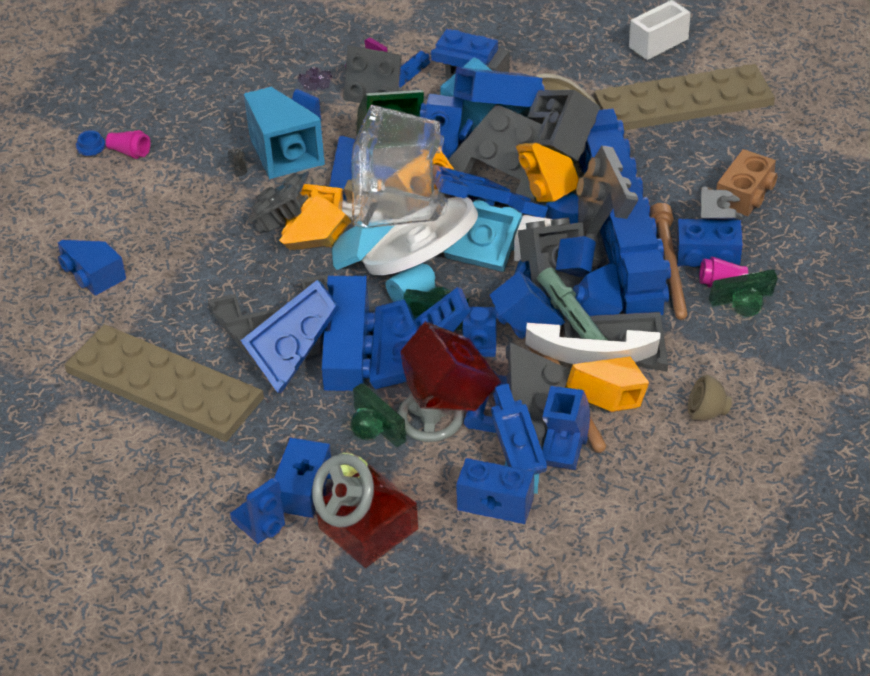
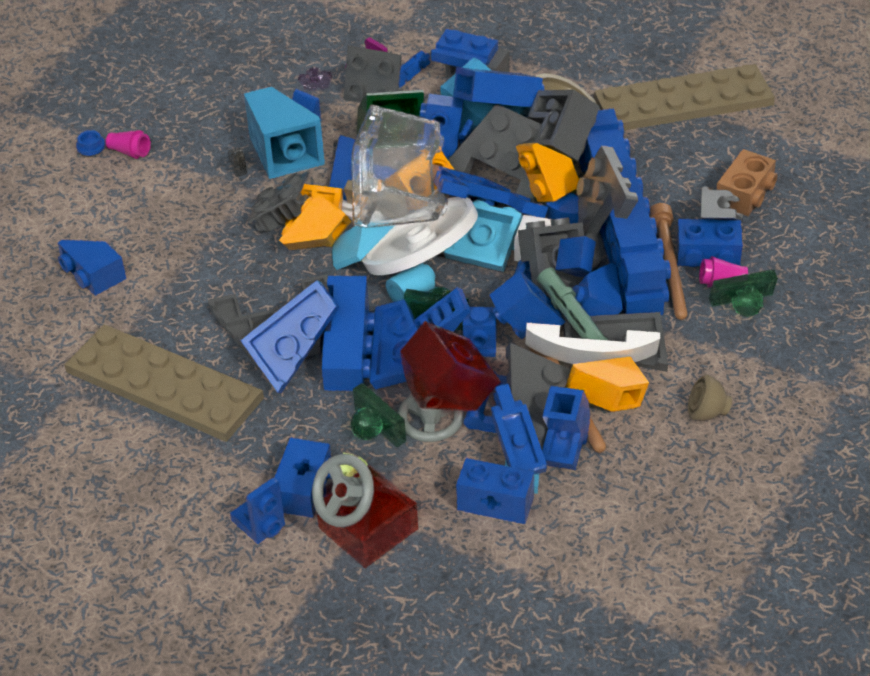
(659, 29): white piece -> none

